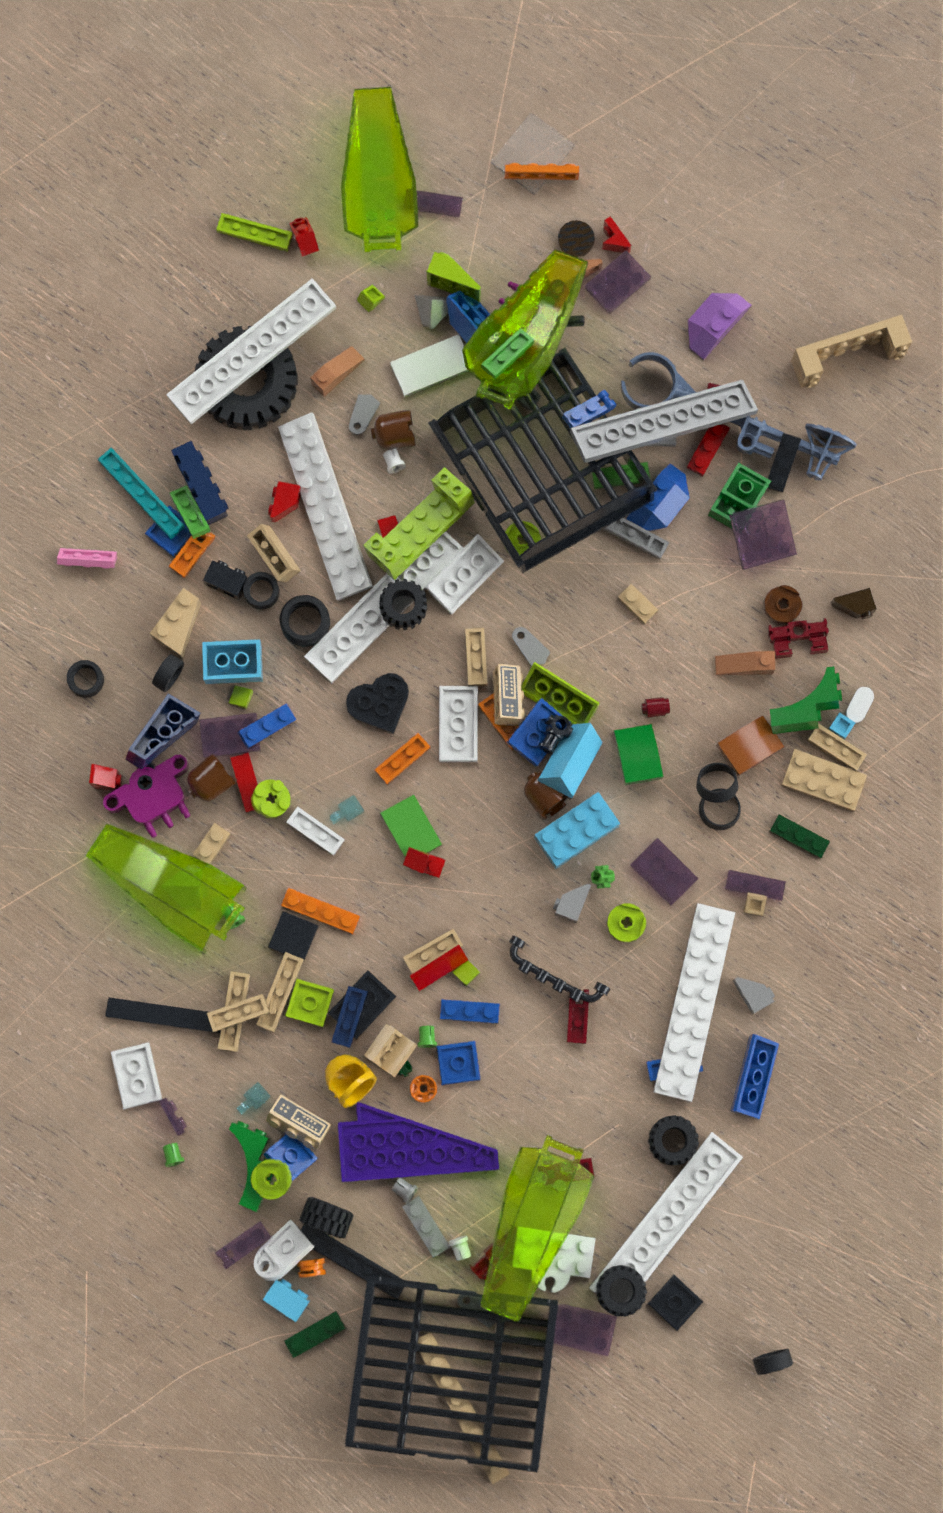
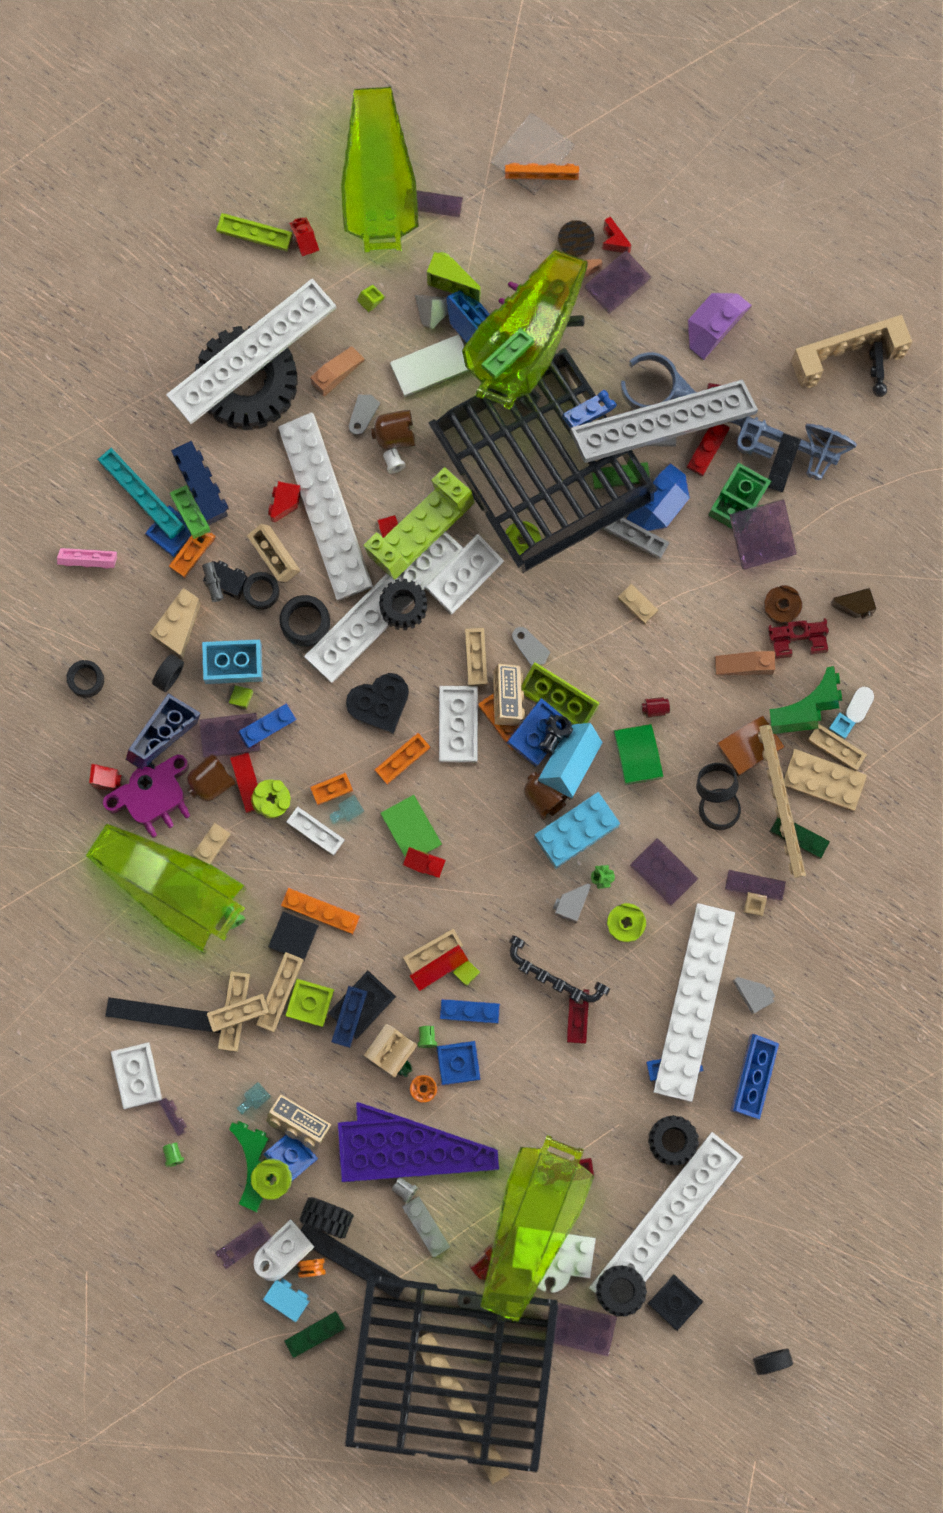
(212, 582): none -> dark grey pin
(331, 789): none -> orange plate
(349, 1079): yellow piece -> none
(460, 1247): white bush -> none
(779, 793): none -> tan plate
(877, 370): none -> black plate

